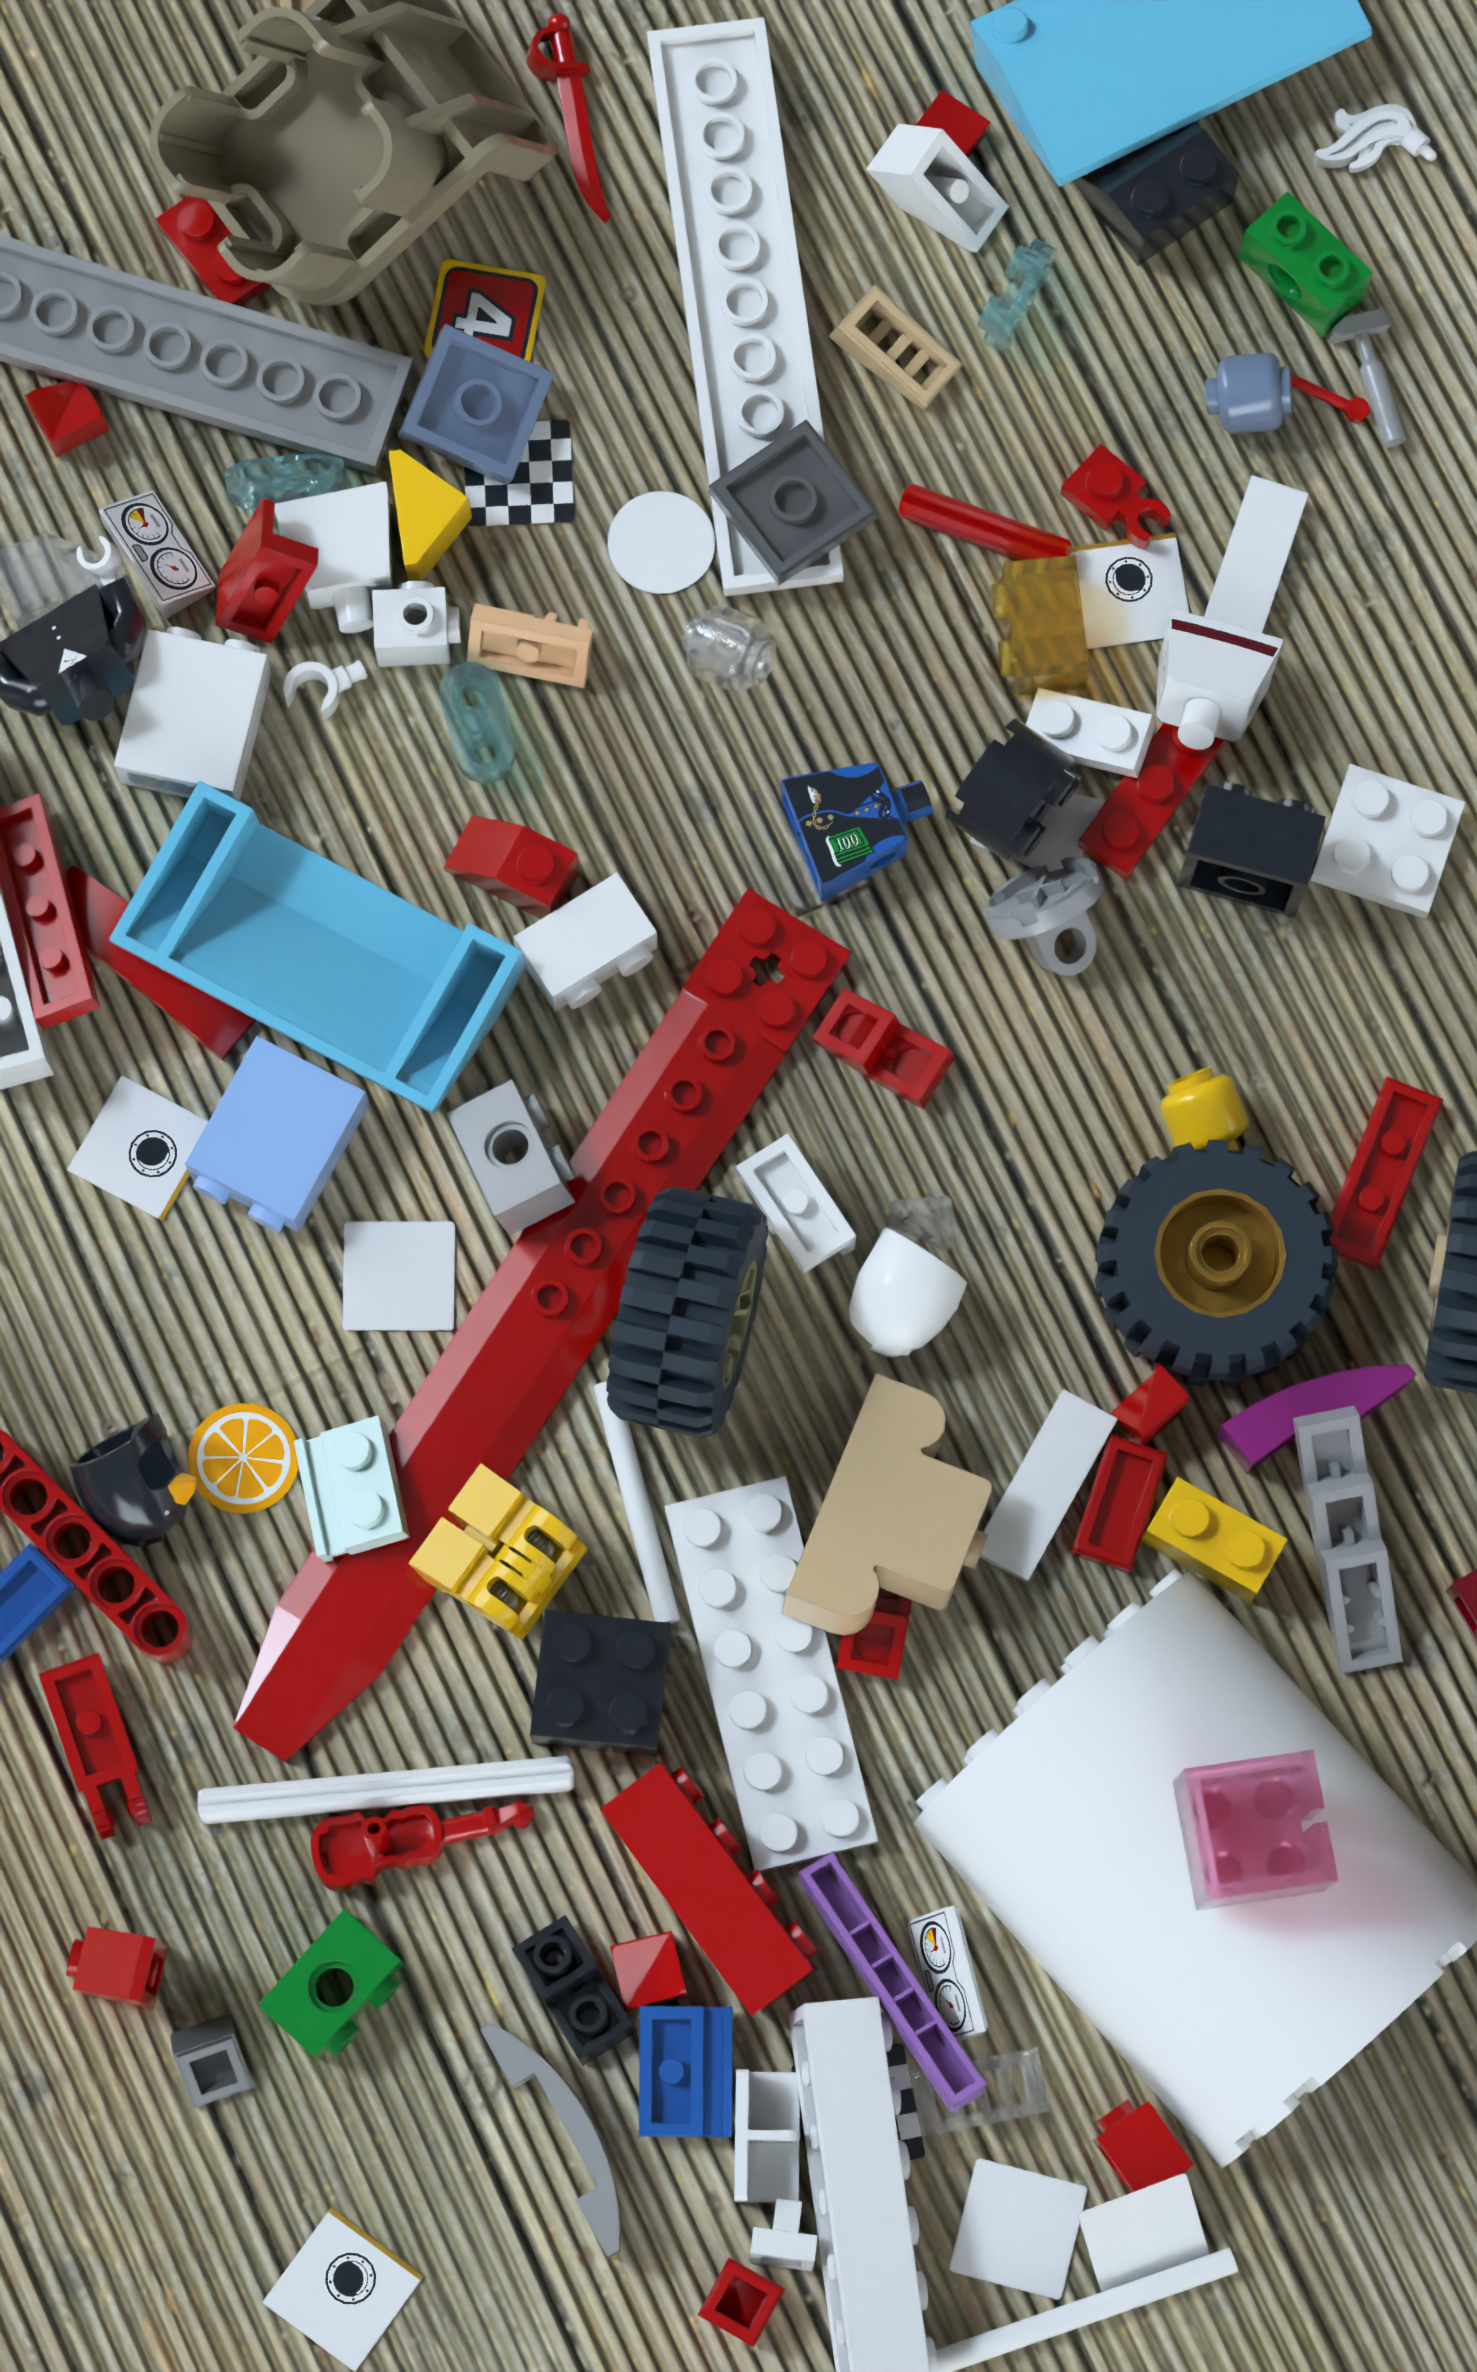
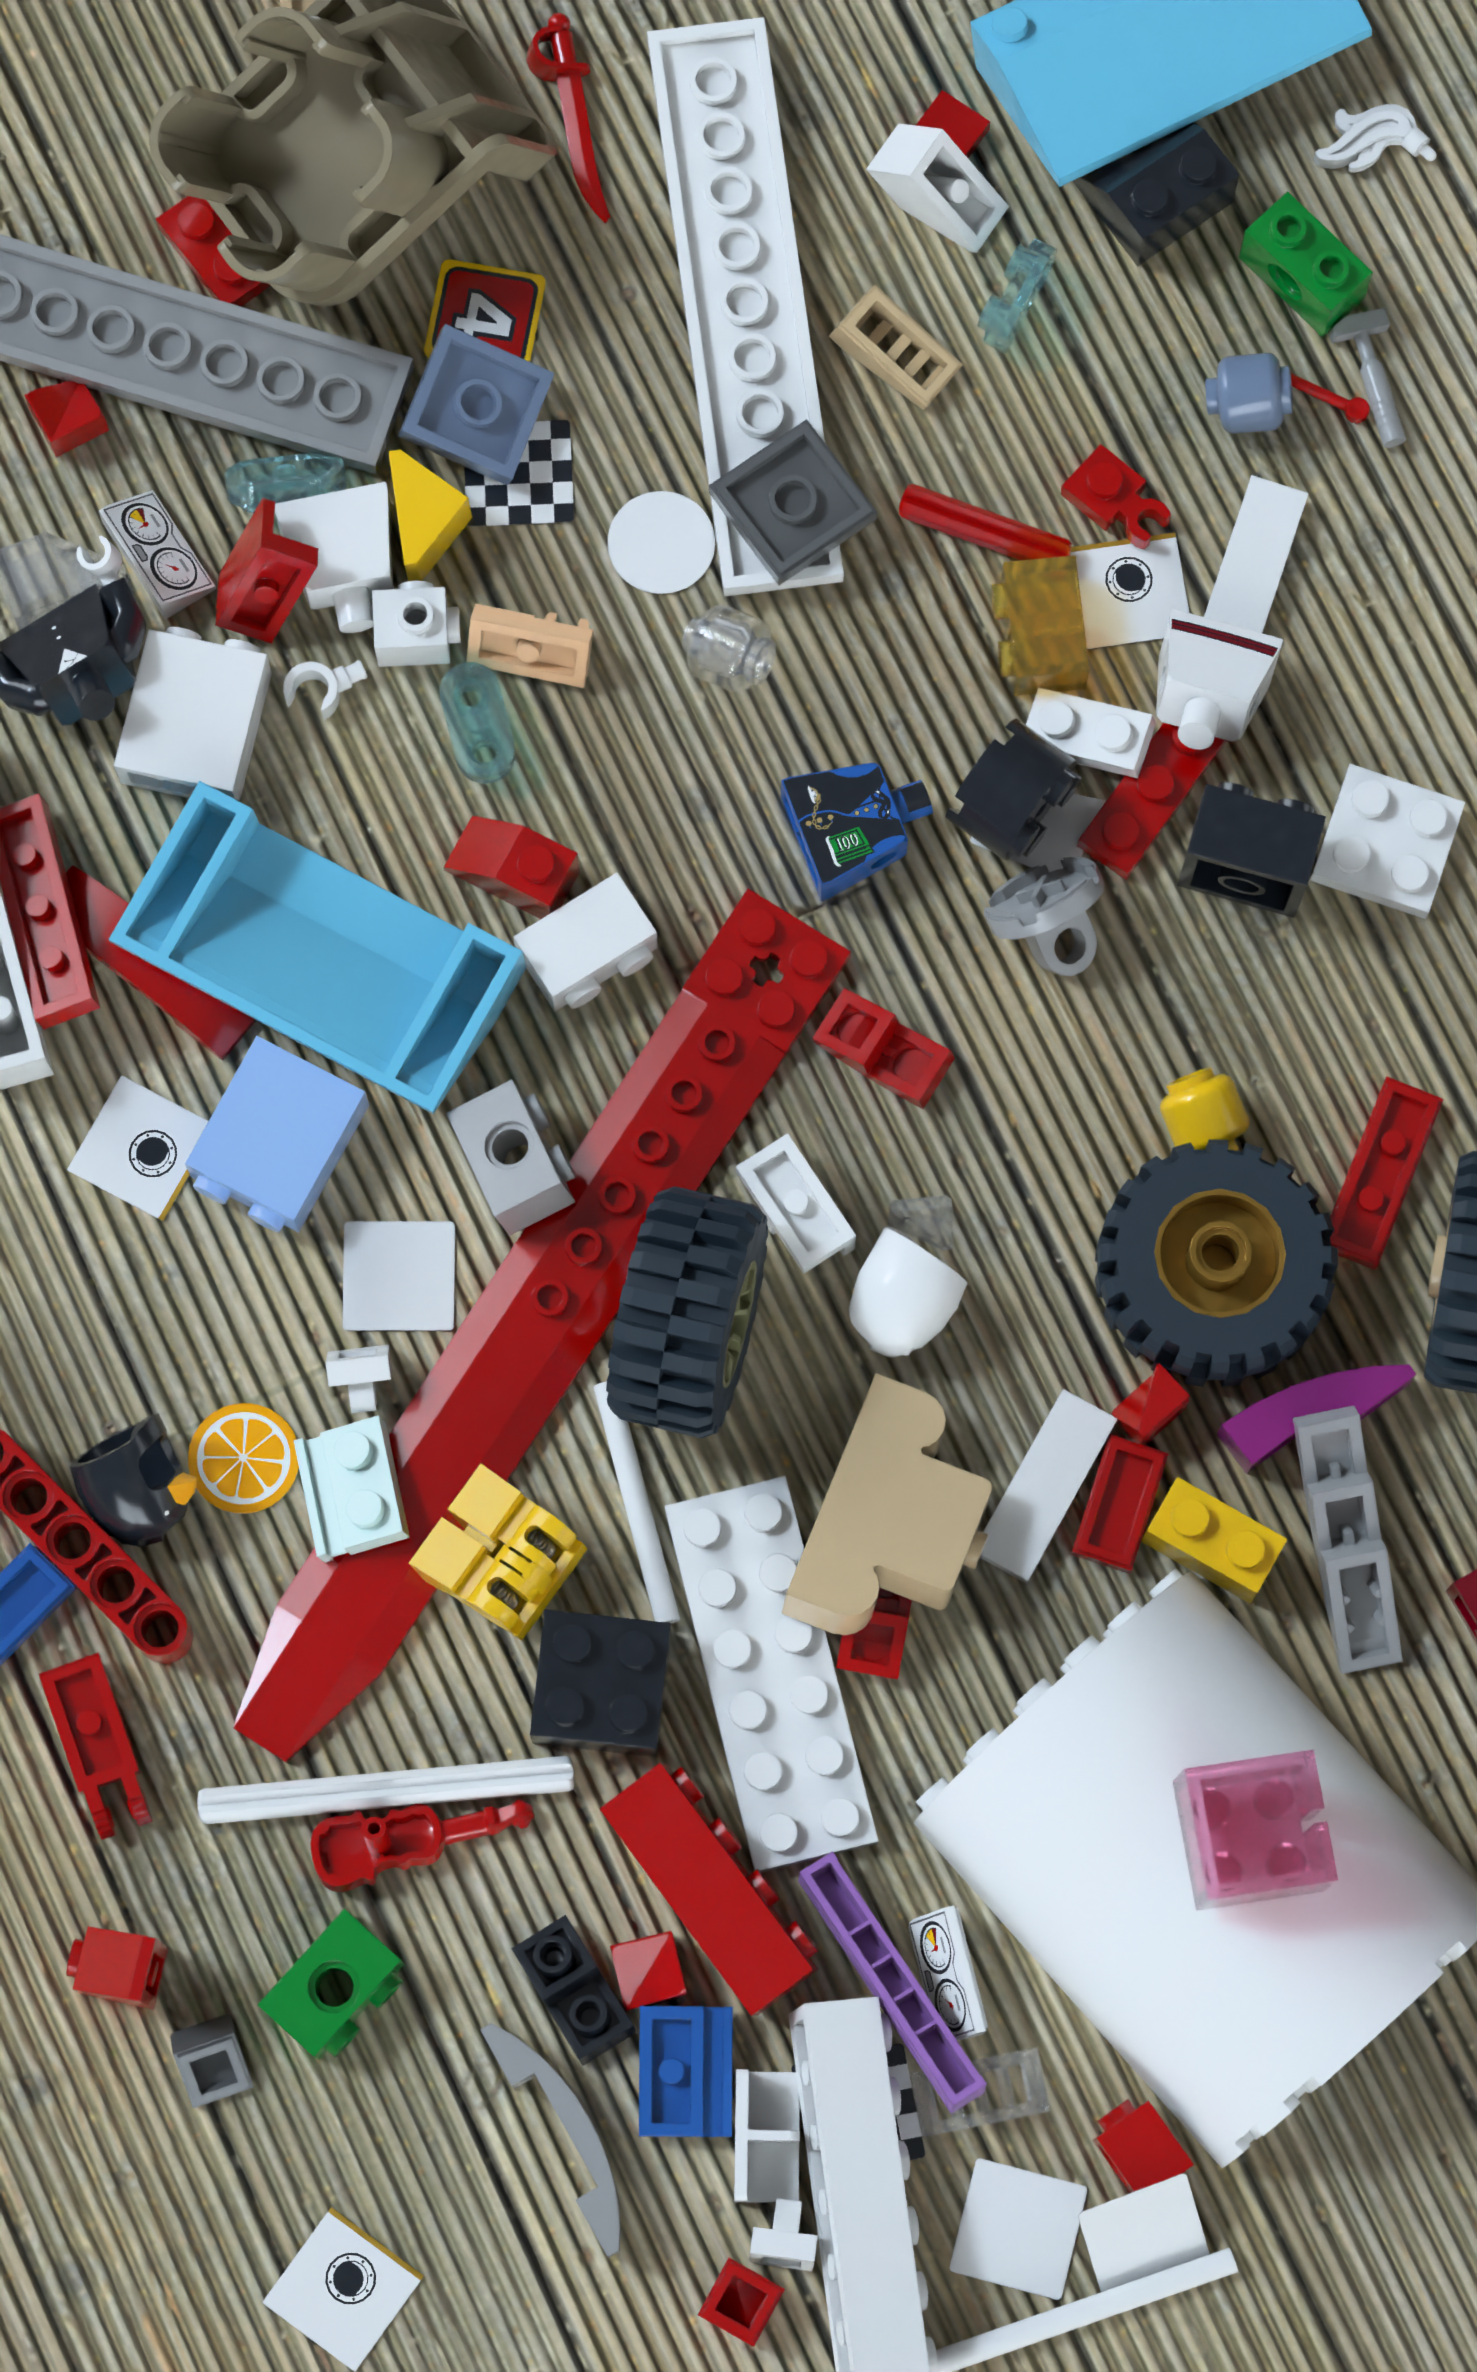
(359, 1370): none -> white tile

